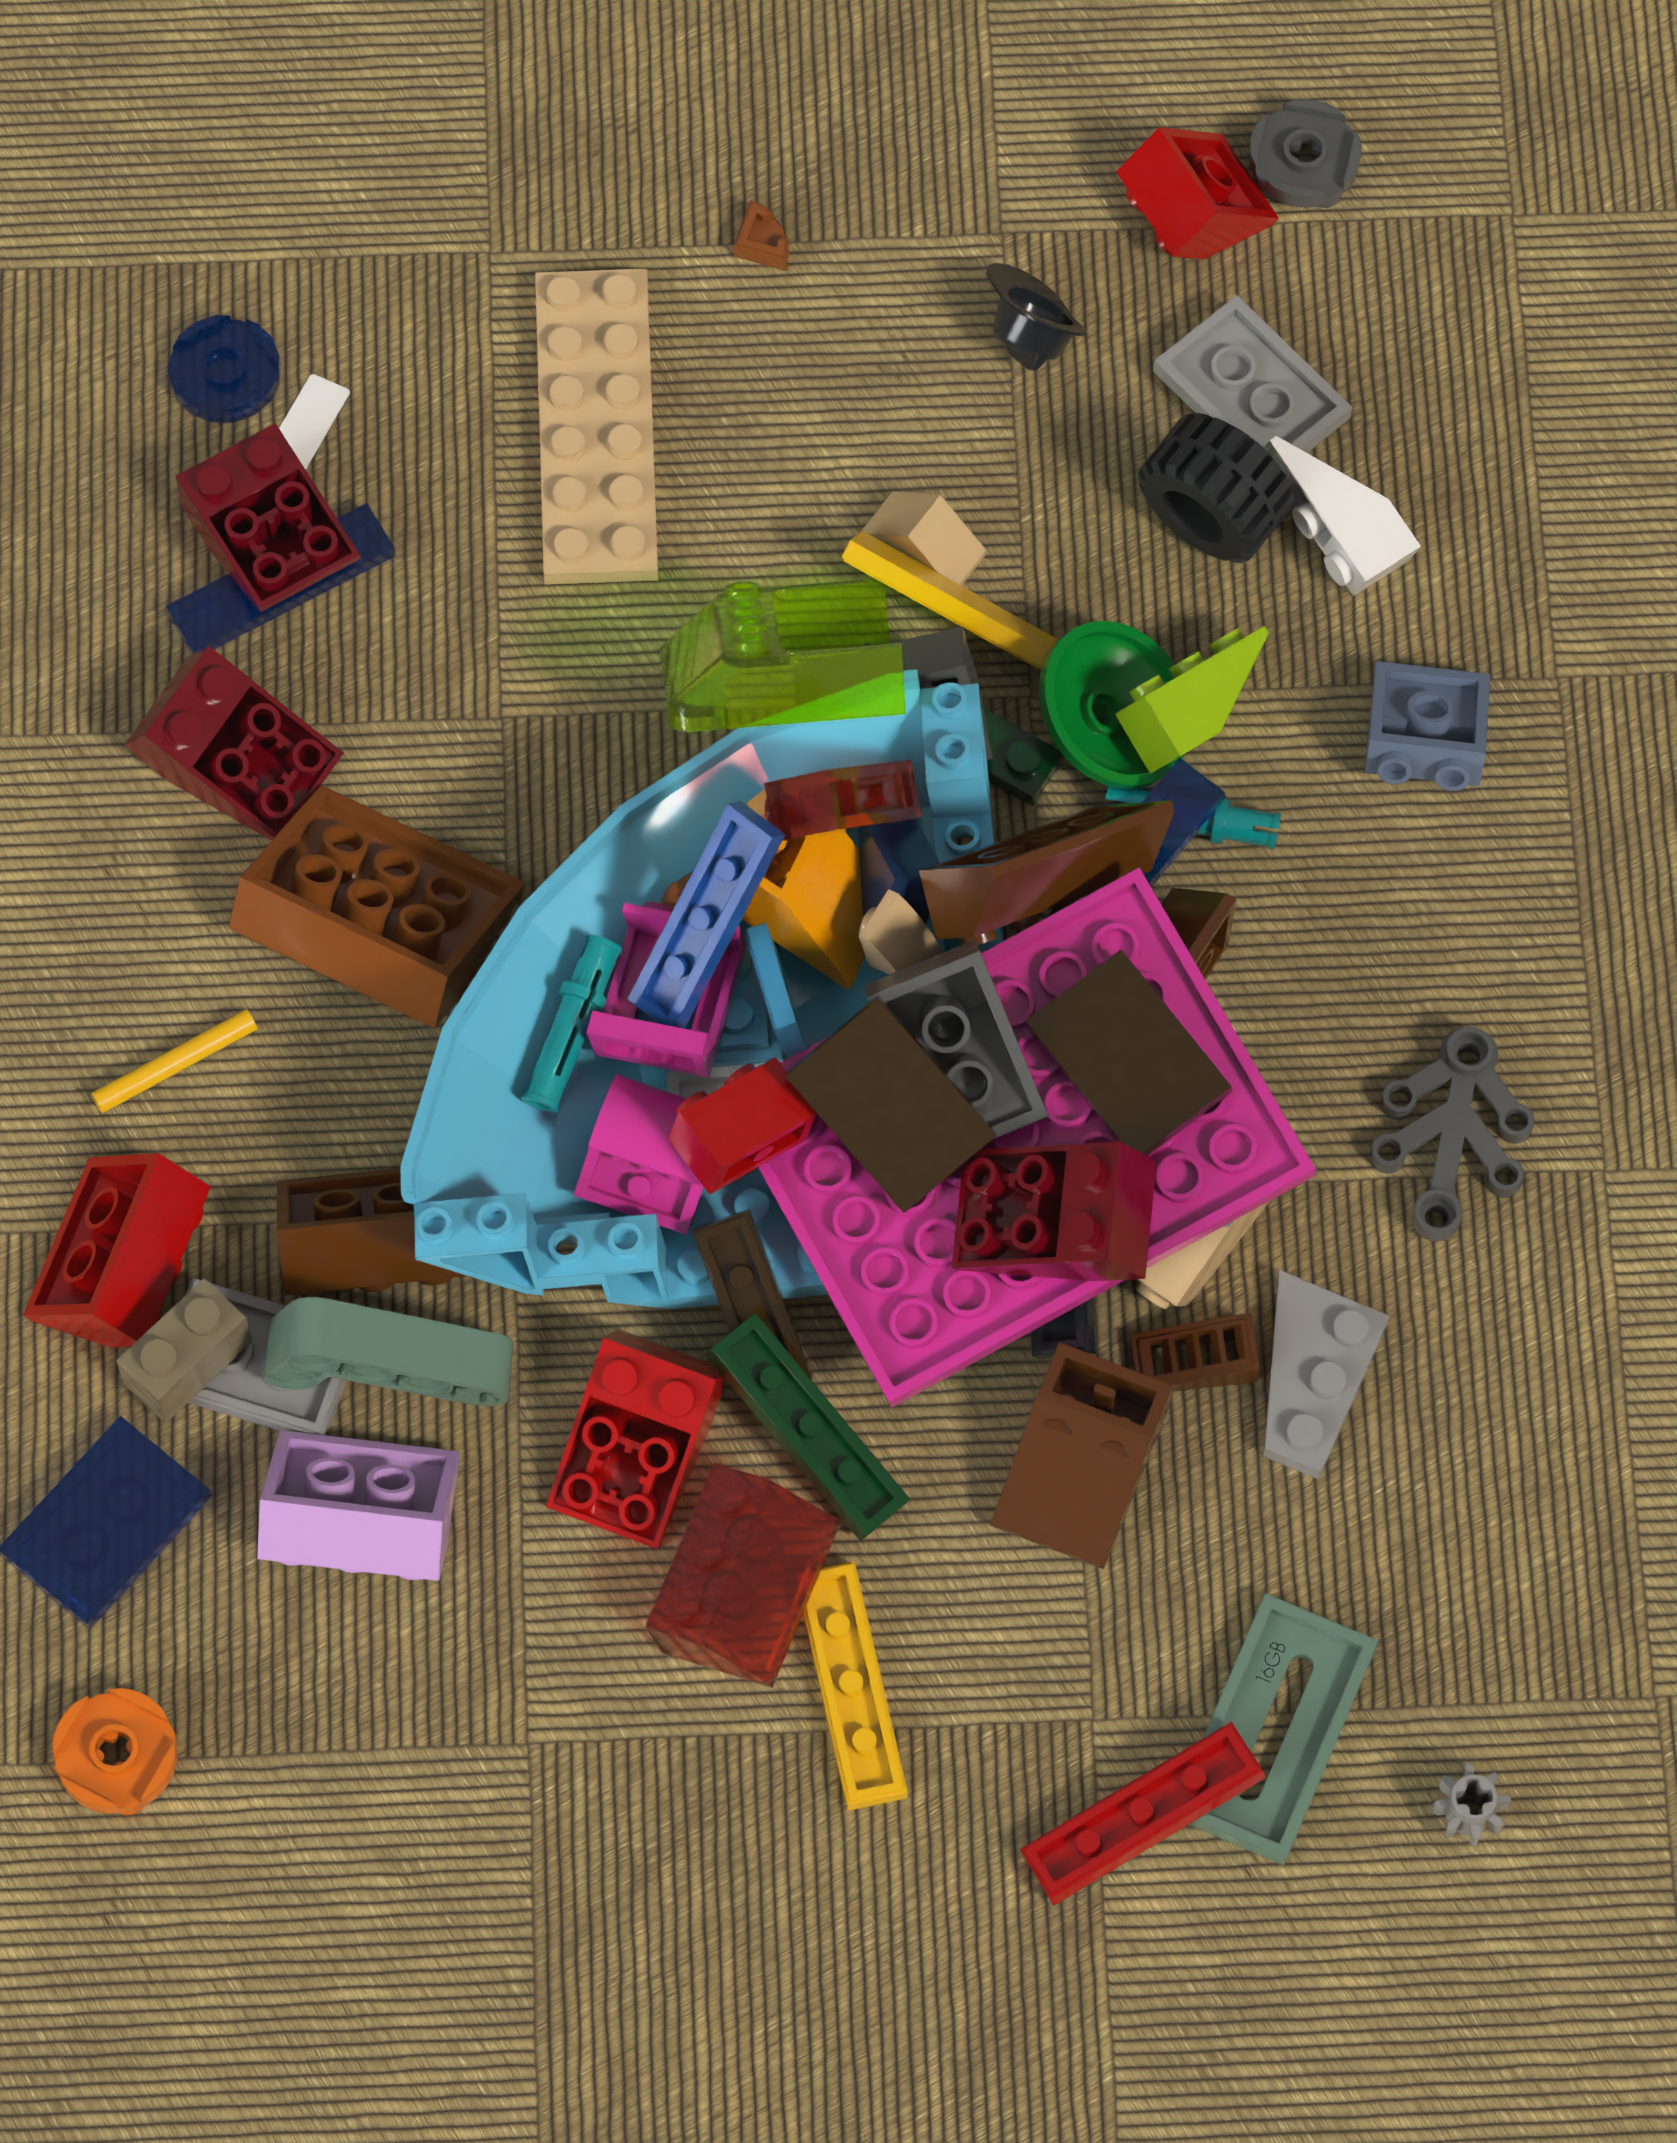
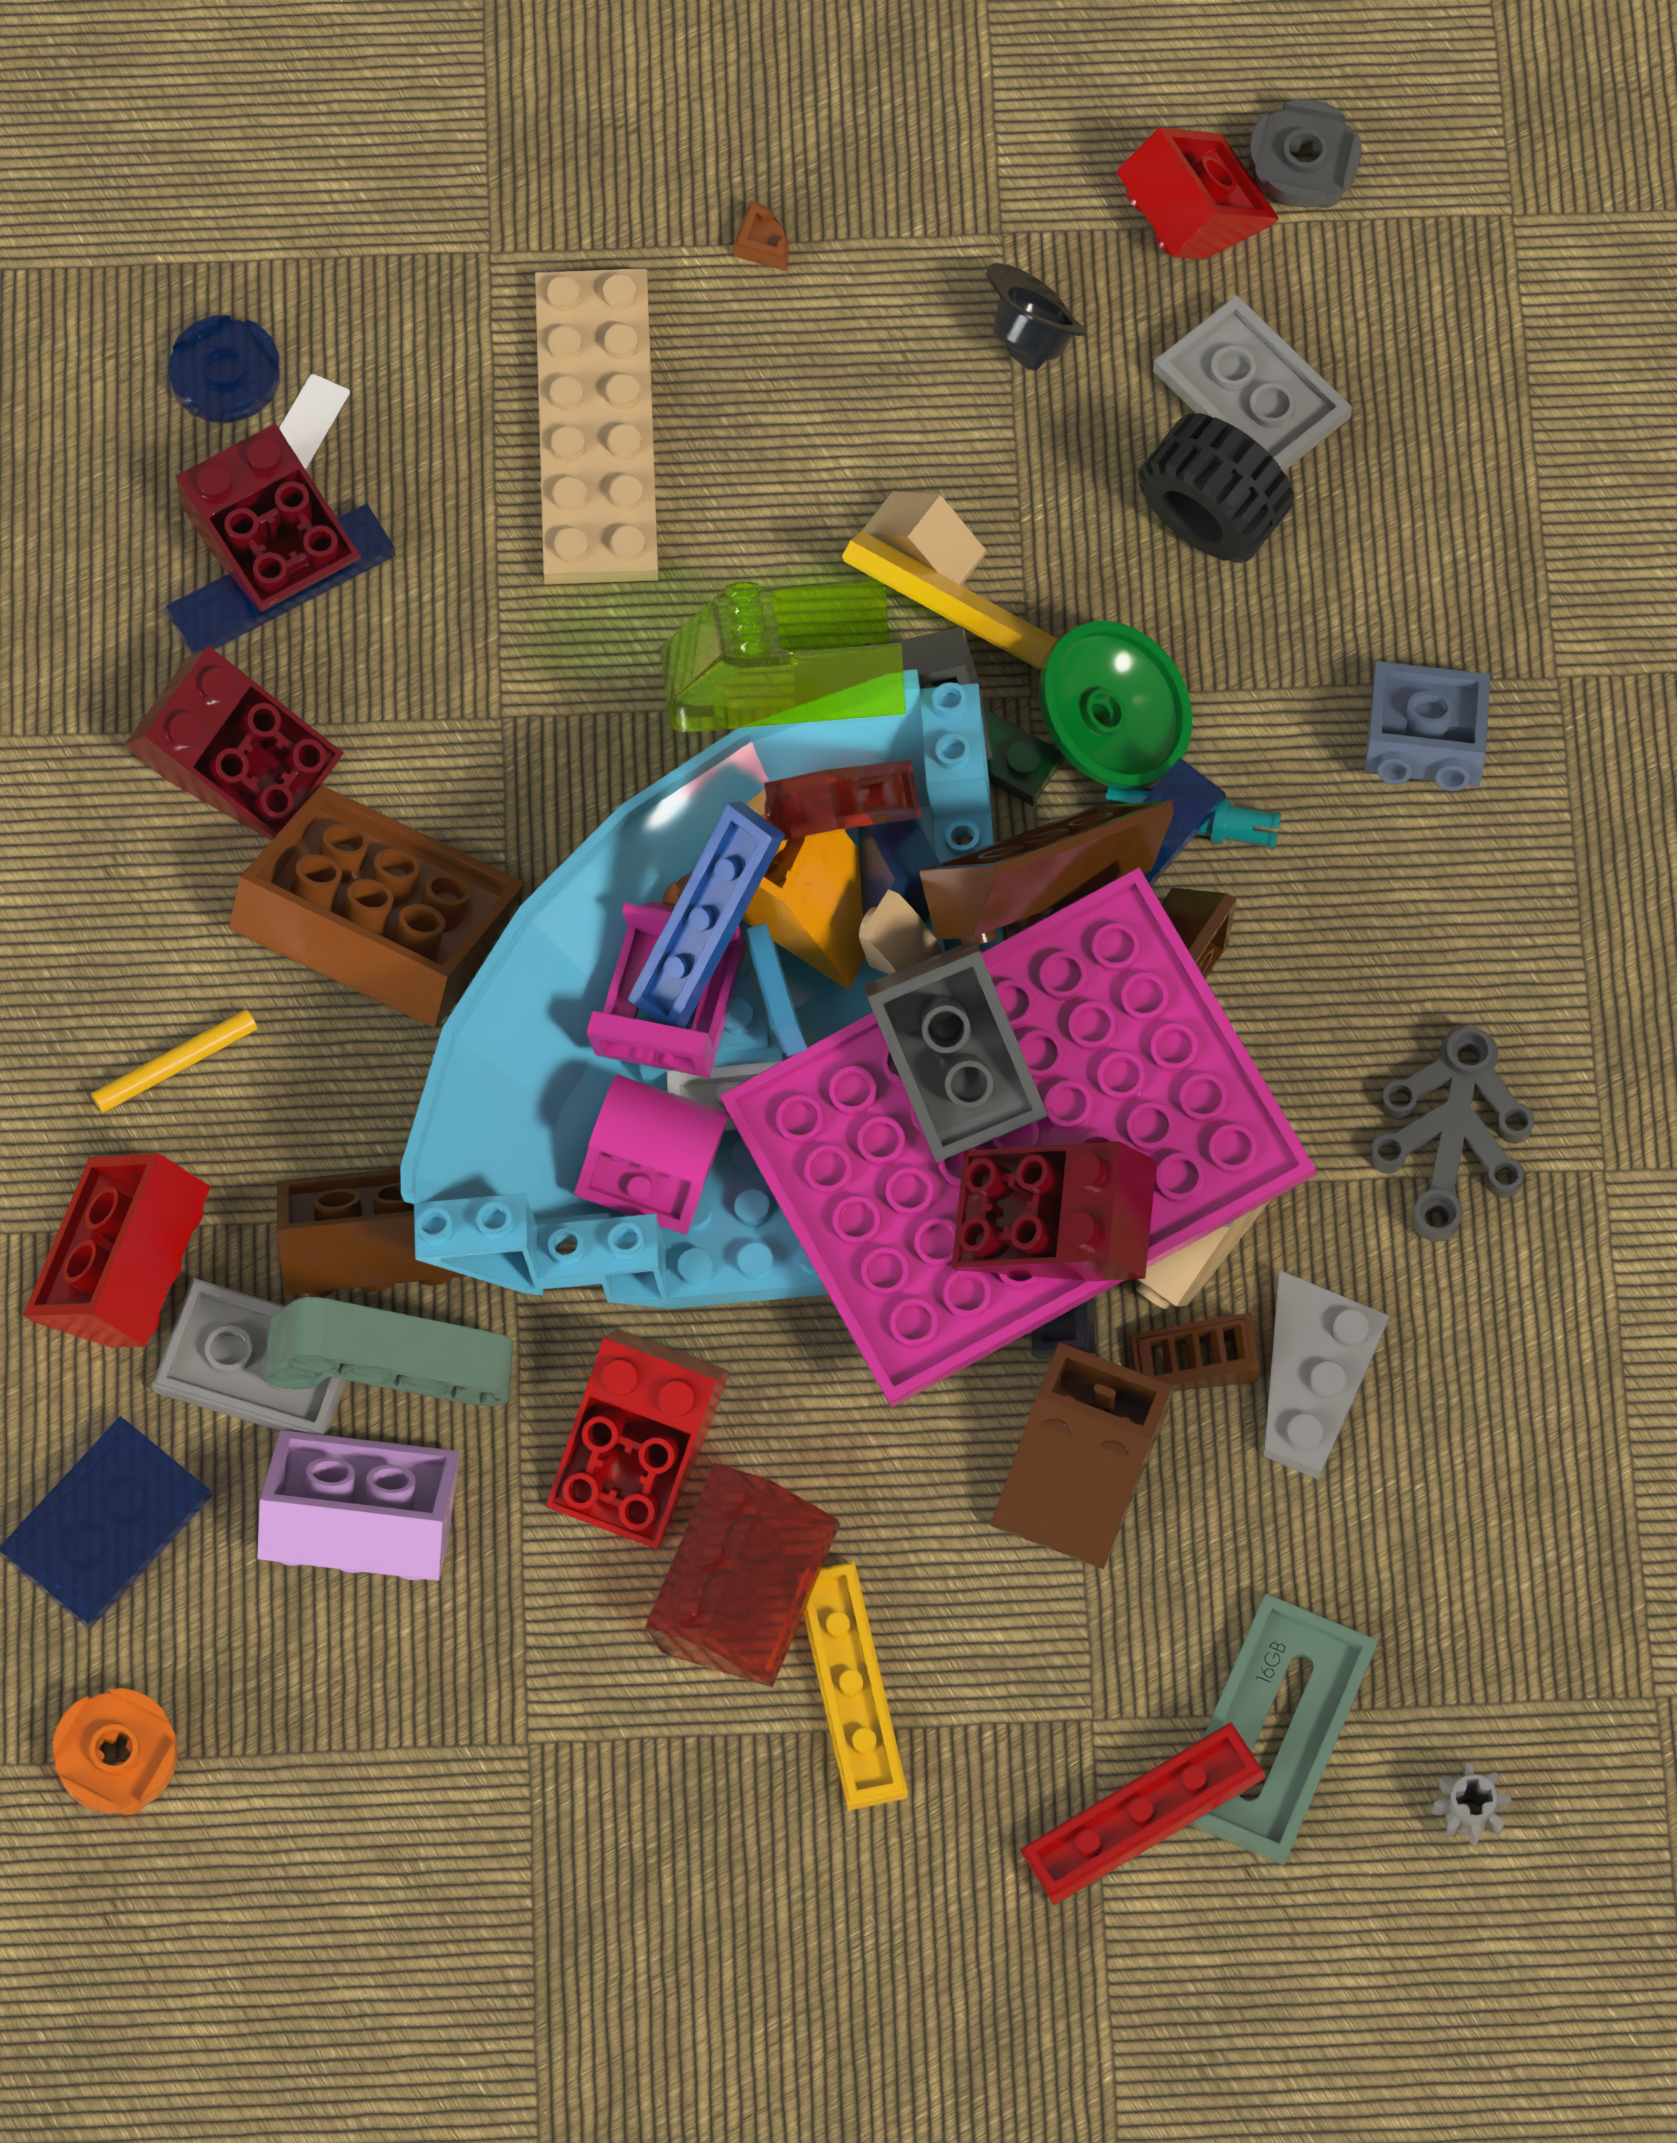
(184, 1350): dark tan brick -> none
(570, 1024): teal pin -> none
(740, 1124): red brick -> none
(745, 1279): dark brown tile -> none
(807, 1427): dark green plate -> none
(891, 1104): dark brown tile -> none
(1128, 1055): dark brown tile -> none
(1193, 705): lime slope -> none
(1347, 520): white slope -> none

